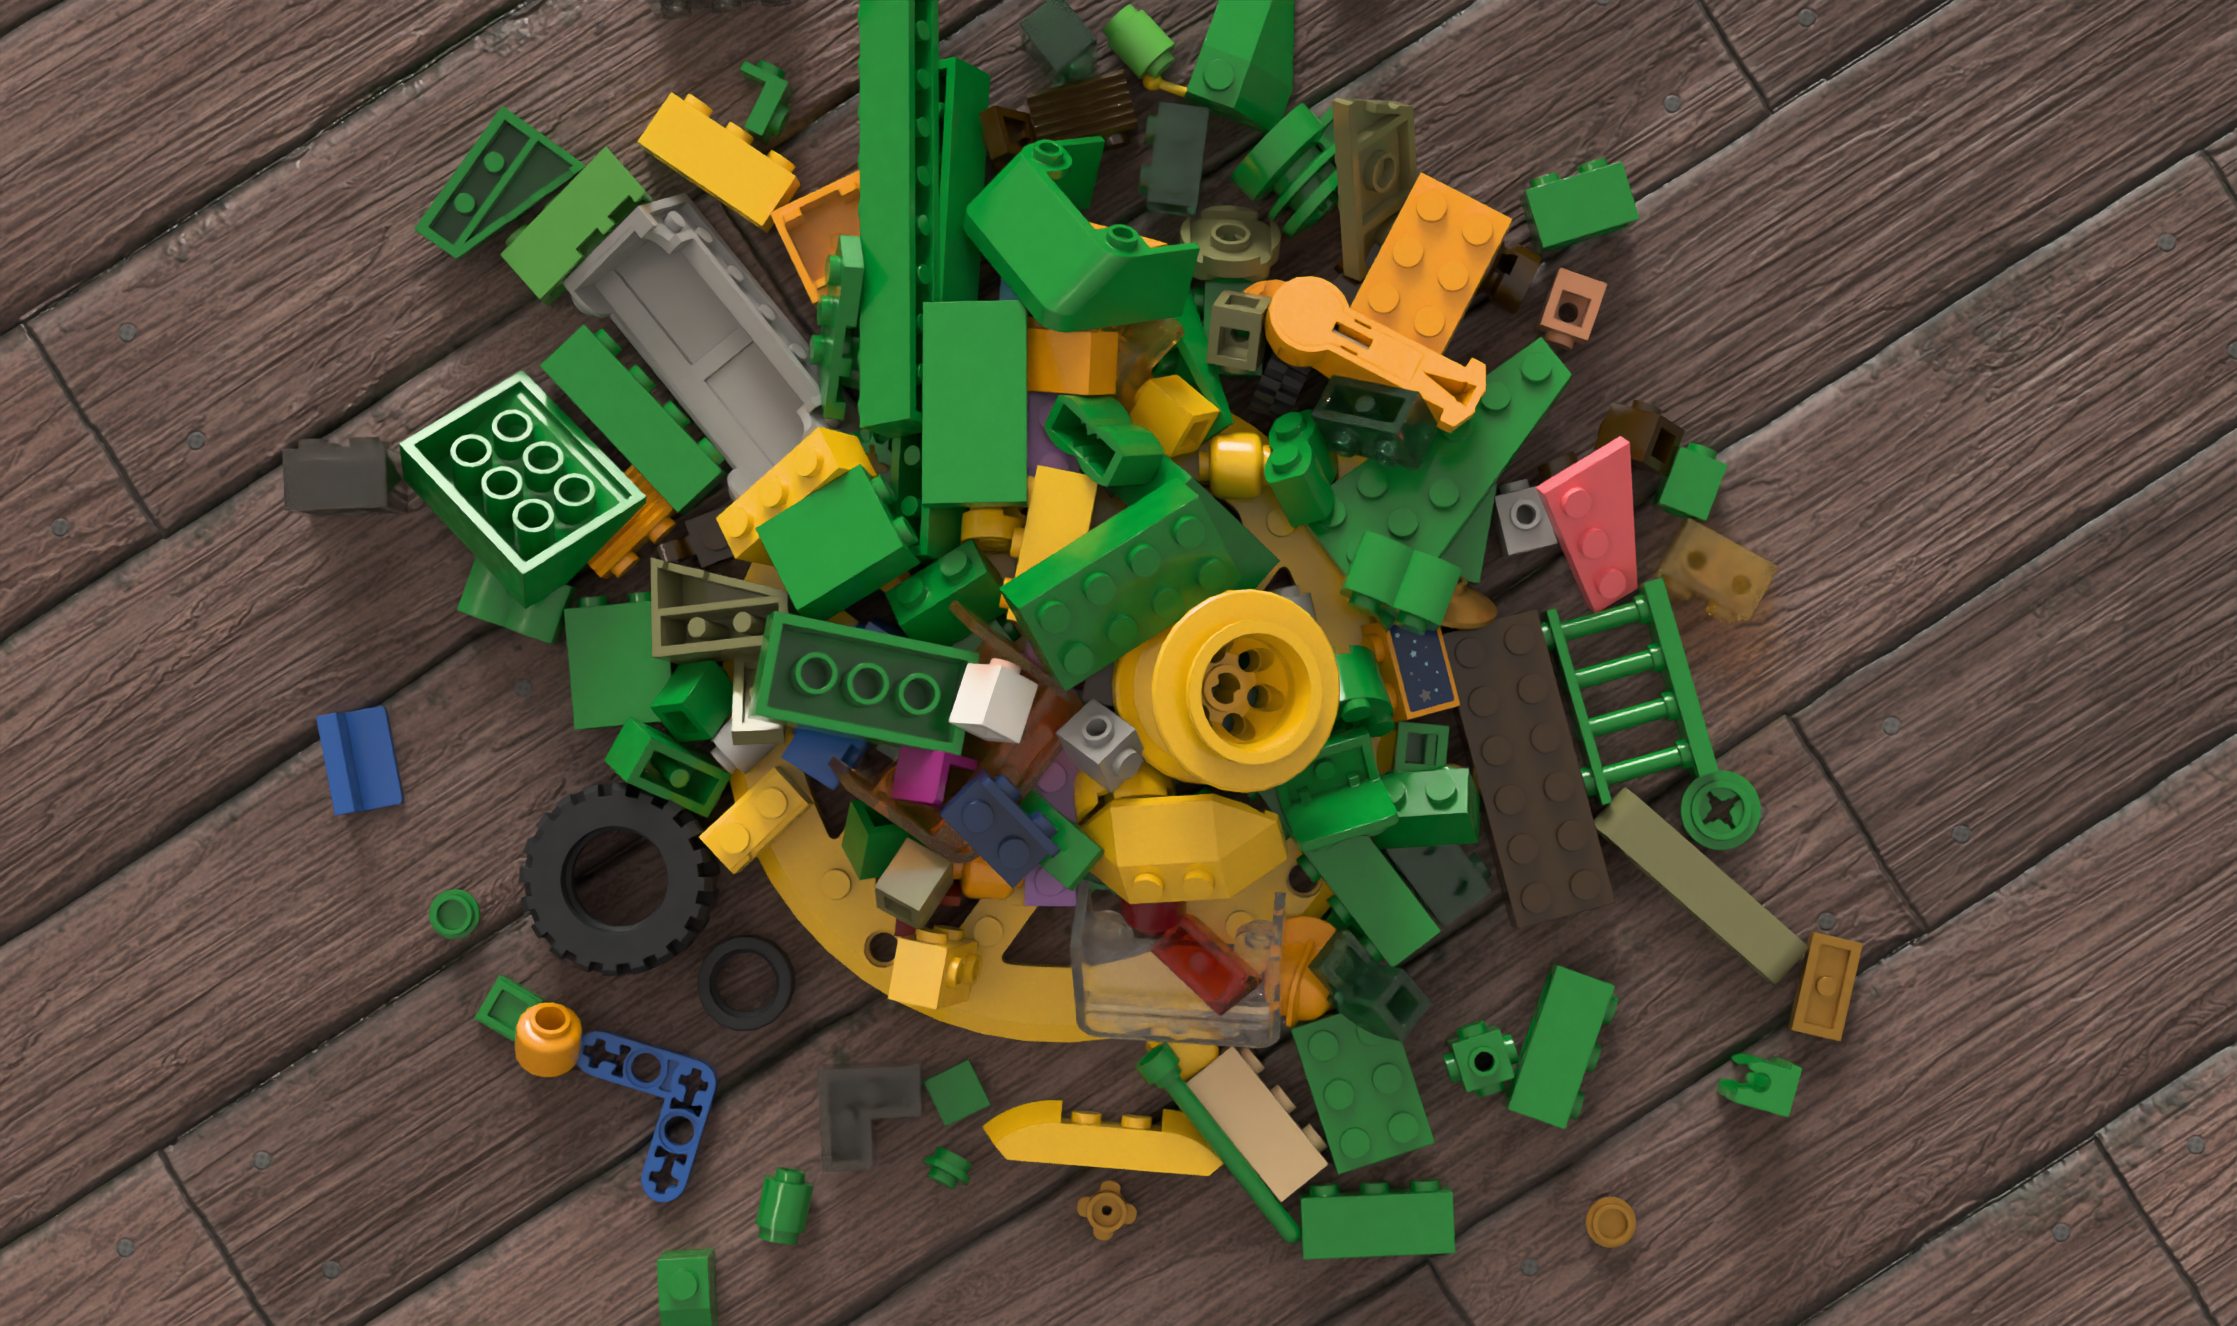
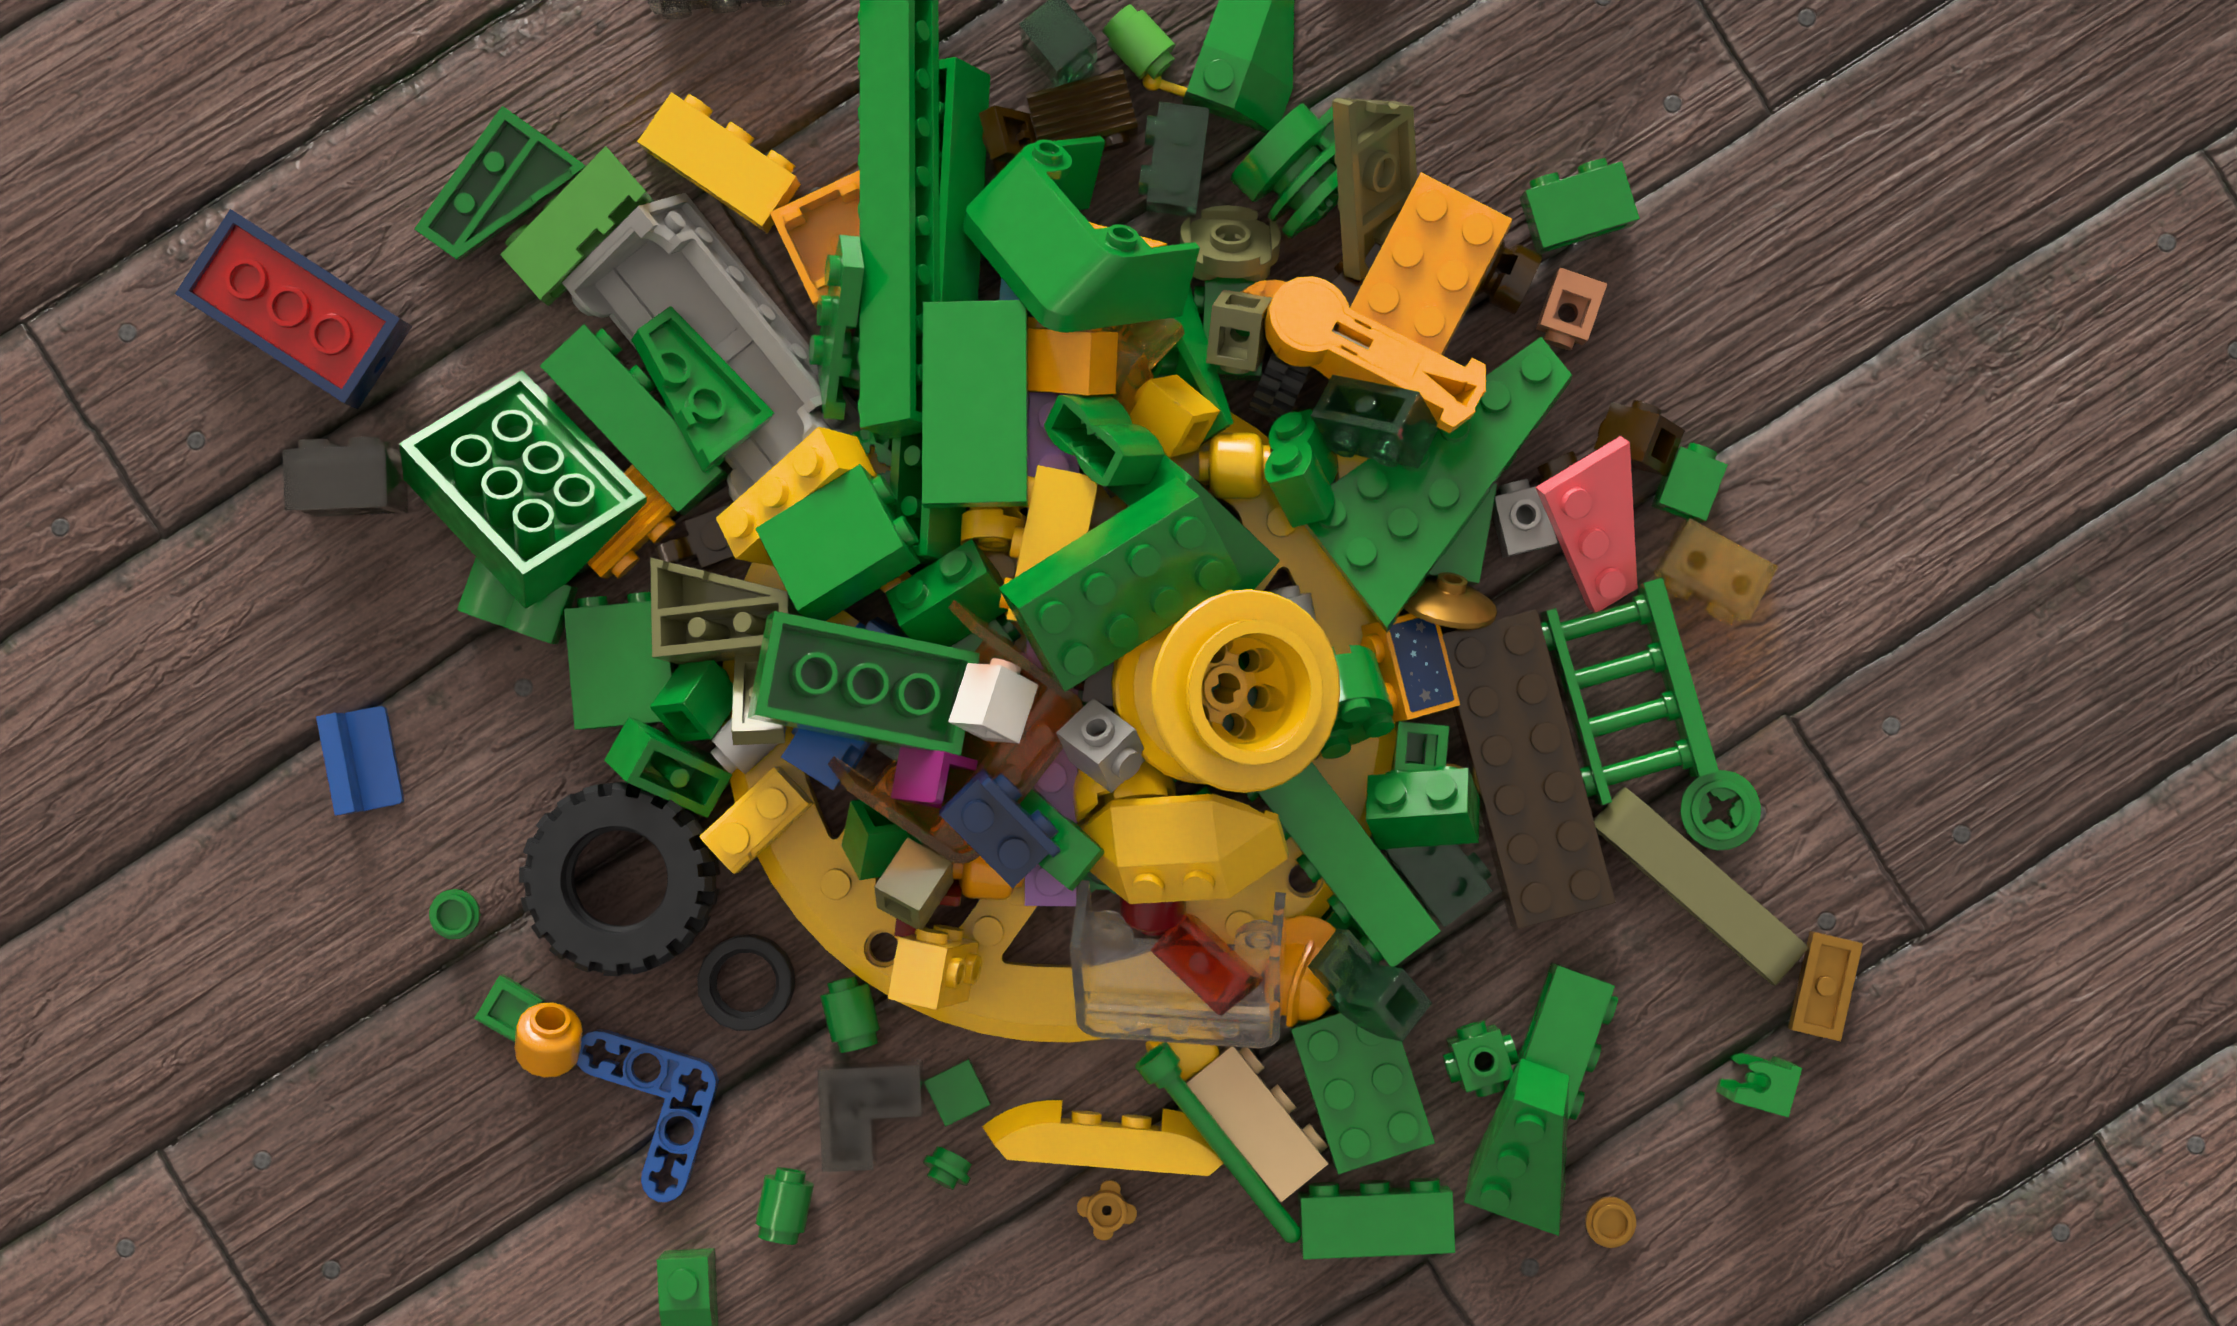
(293, 309): none -> red brick
(699, 388): none -> green wing
(770, 110): green bracket -> none
(850, 1014): none -> green brick
(1337, 795): green bracket -> none
(1400, 582): green brick -> none
(1524, 1151): none -> green wedge

